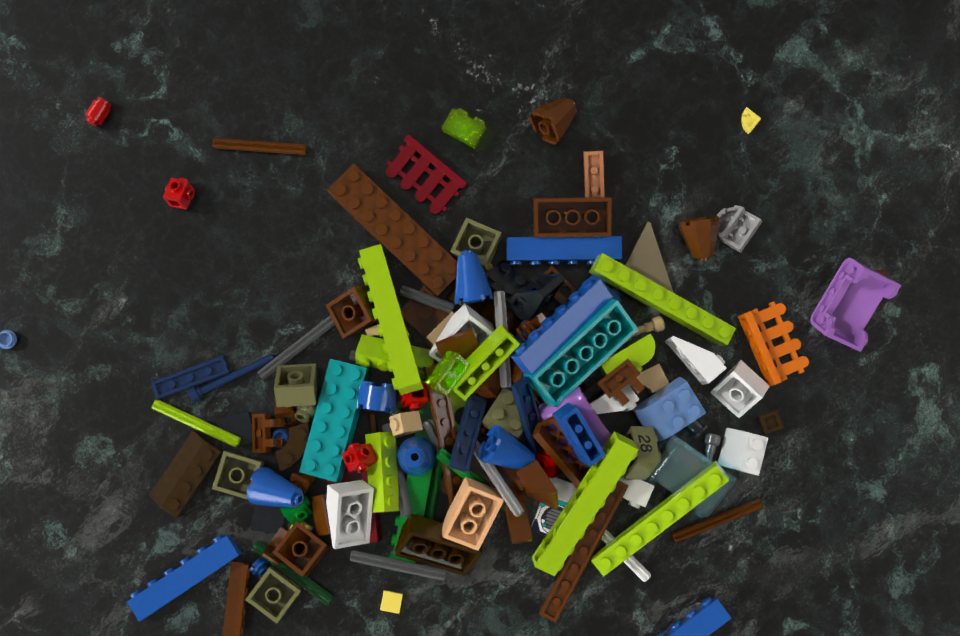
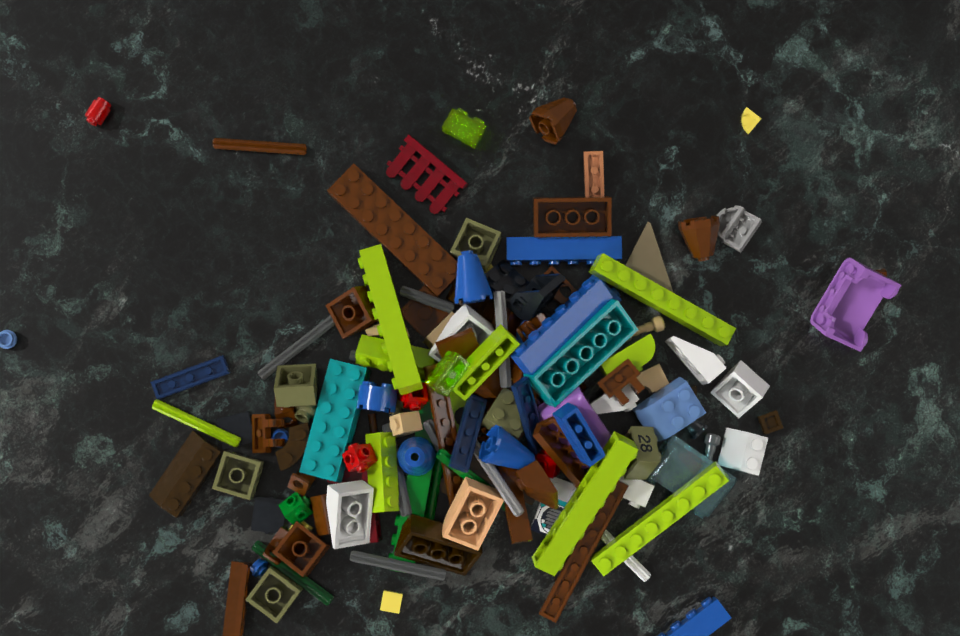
(179, 193): red brick -> none
(184, 577): blue brick -> none
(197, 393): dark blue piece -> none
(273, 490): blue cone -> none
(717, 520): reddish brown axle -> none
(761, 338): orange fence -> none

